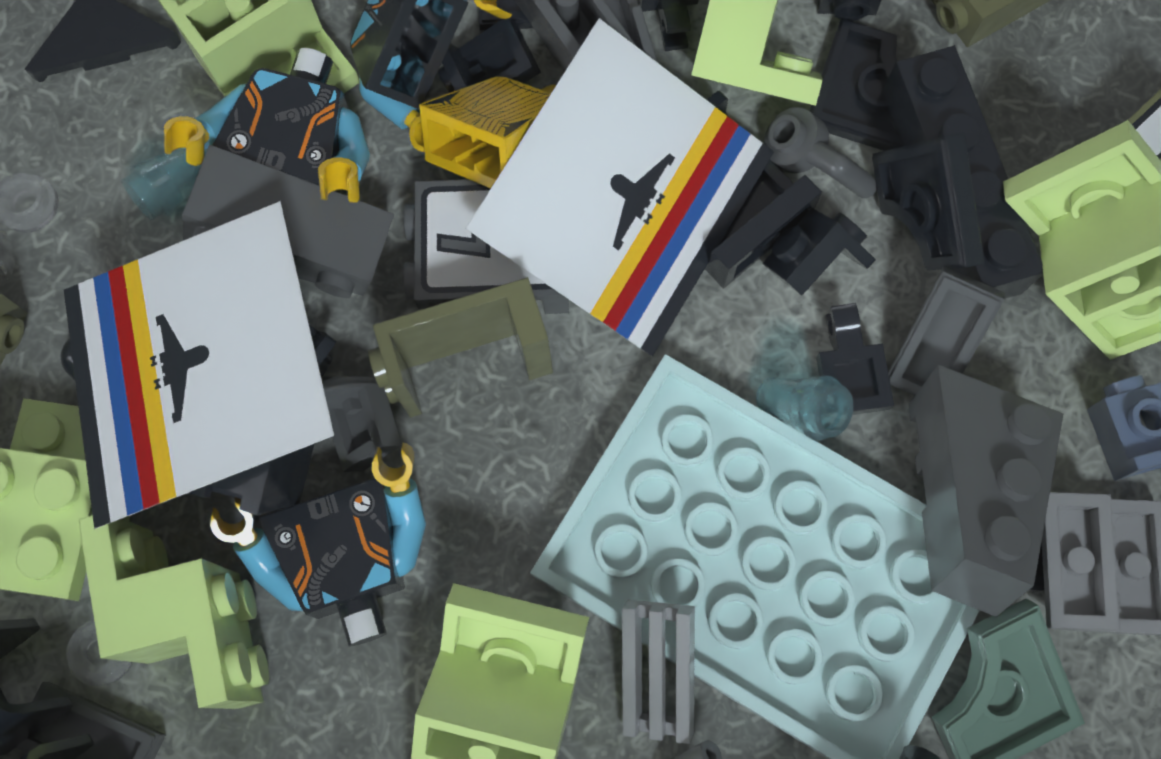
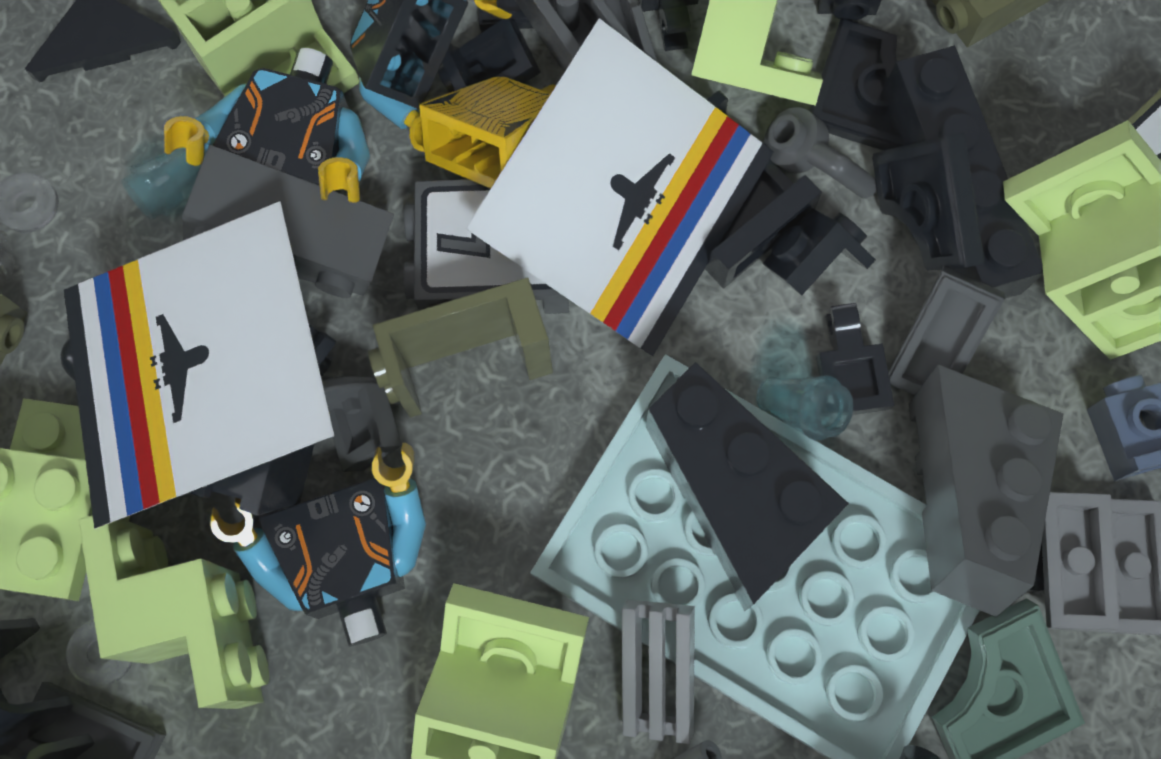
(740, 481): none -> black wedge

